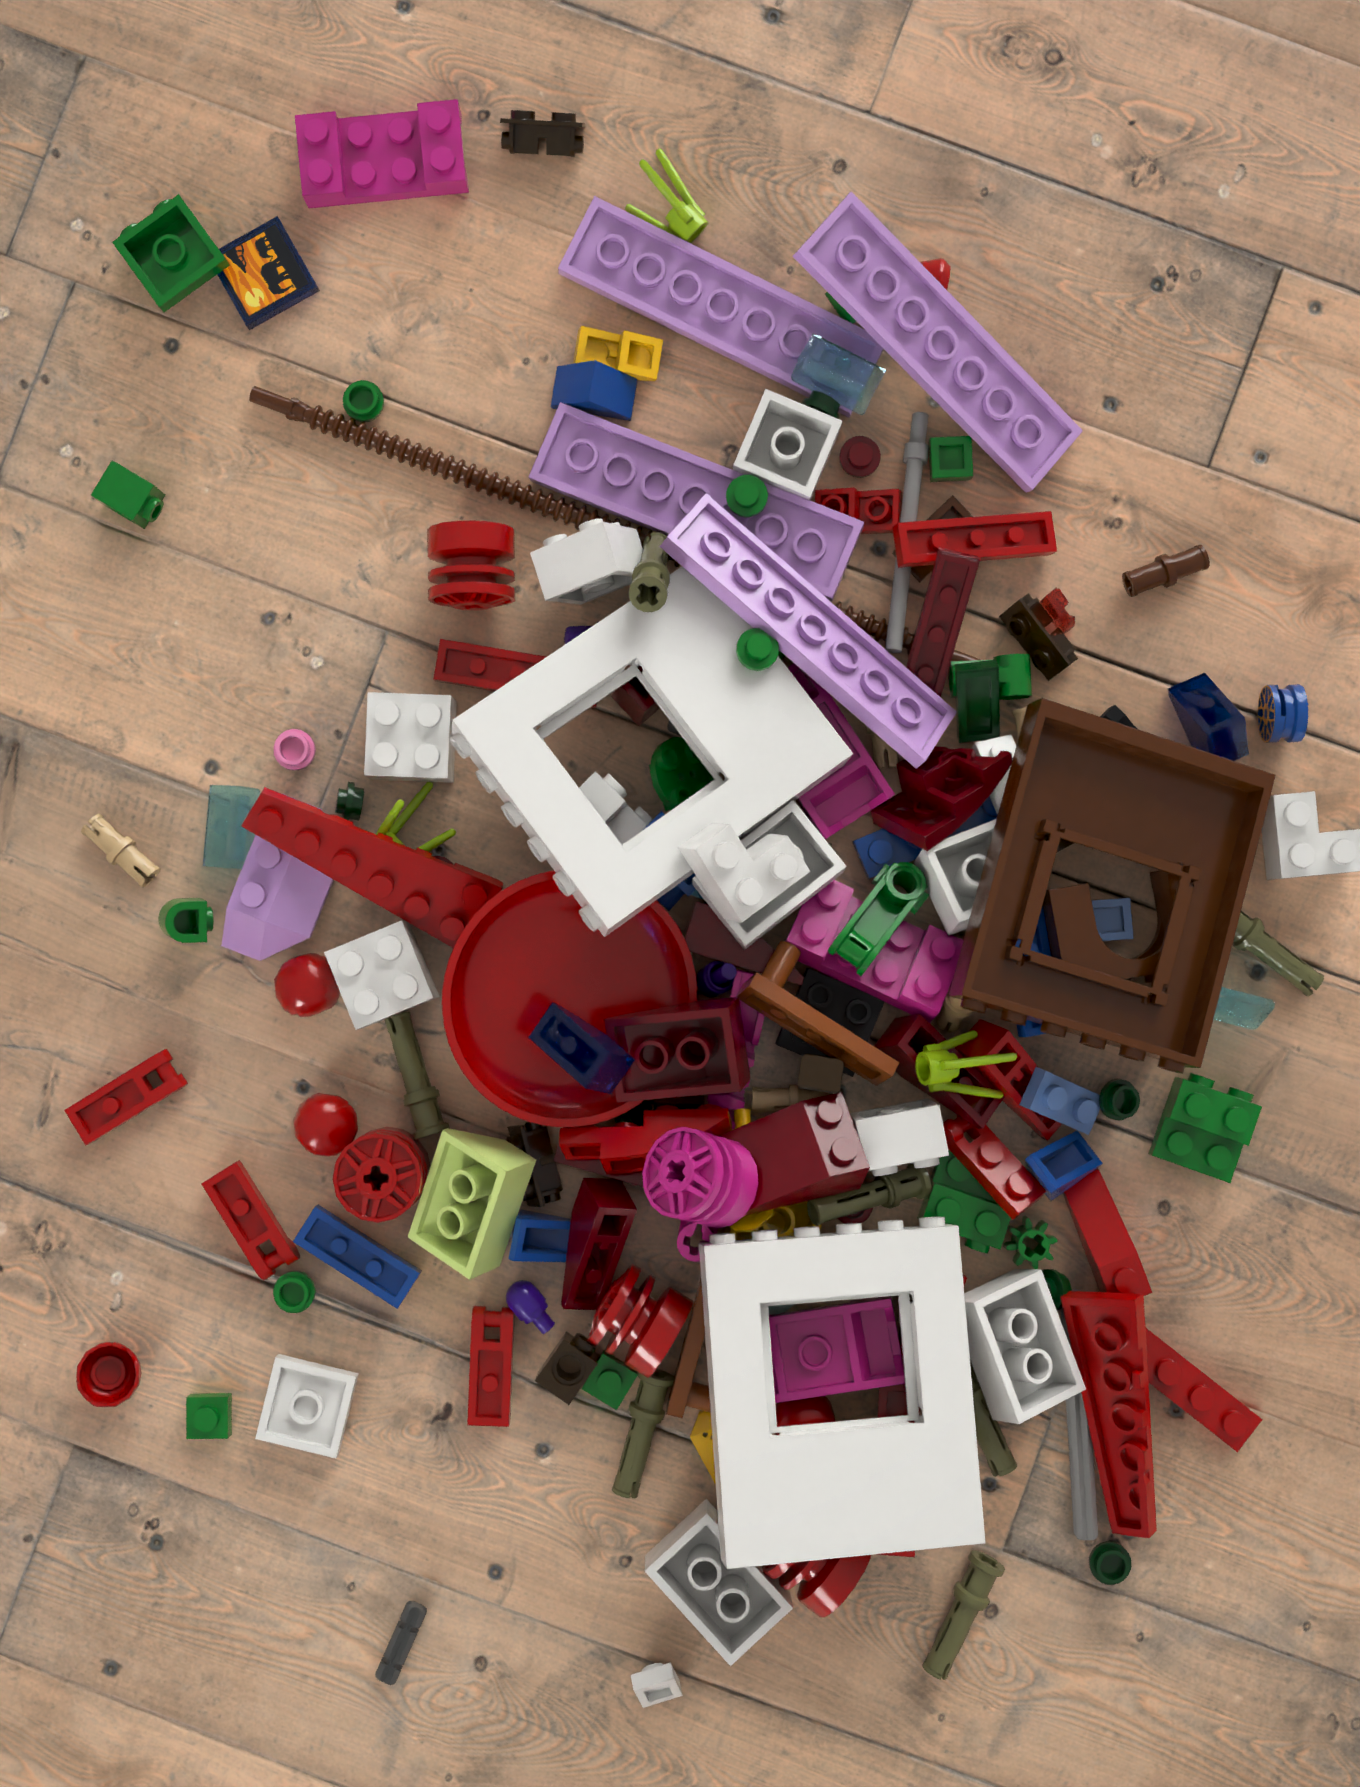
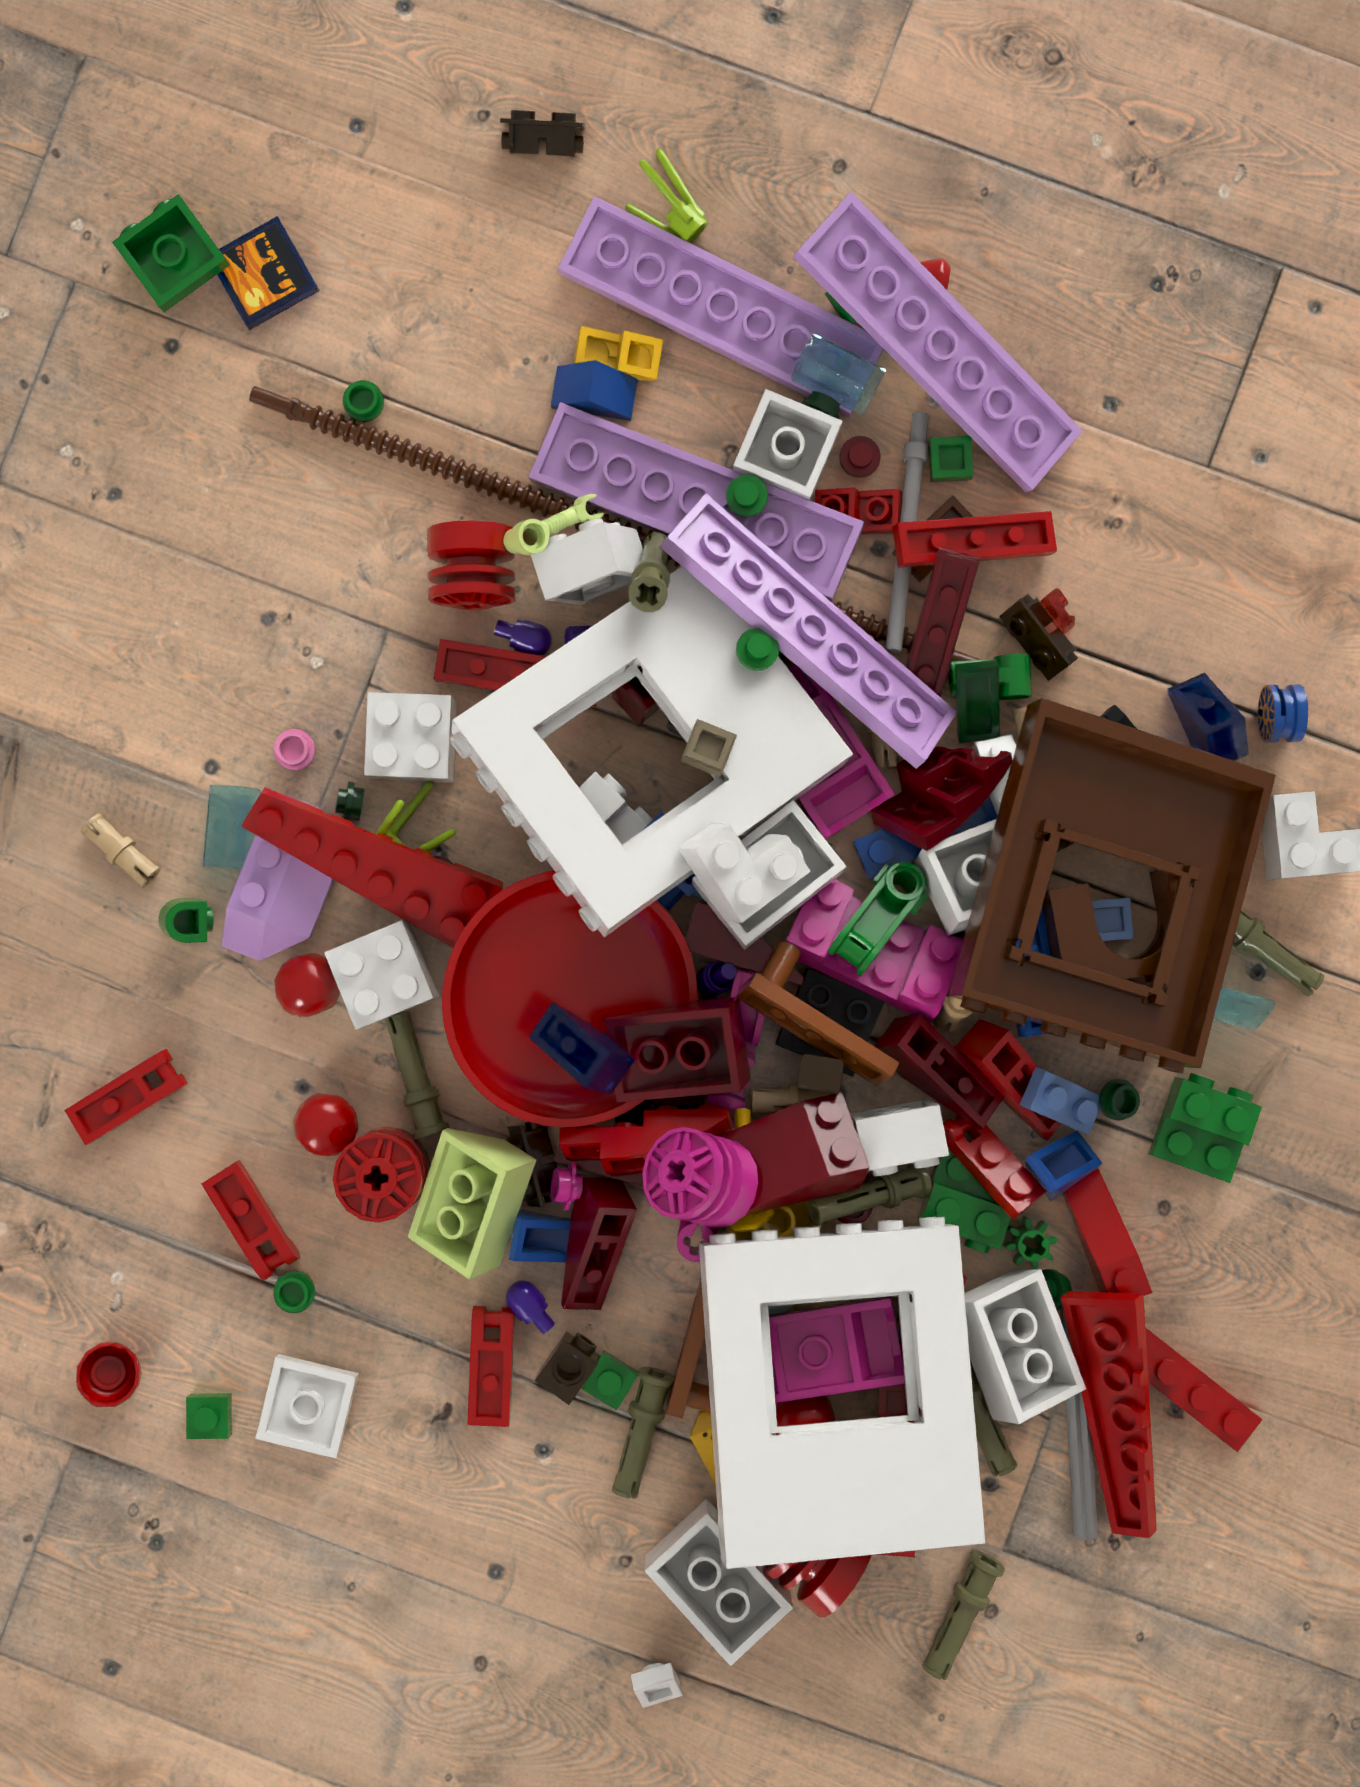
(129, 495): green brick -> none
(357, 1256): blue plate -> none
(381, 155): dark pink piece -> none
(401, 1642): dark grey axle -> none
(525, 636): none -> dark purple cylinder
(533, 535): none -> yellowish green brick
(566, 1185): none -> dark pink plate
(640, 1320): red wheel -> none
(677, 772): green plate -> none
(708, 748): none -> dark tan tile
(938, 1067): lime plant -> none
(1110, 1562): dark green plate -> none
(1165, 570): reddish brown pin -> none

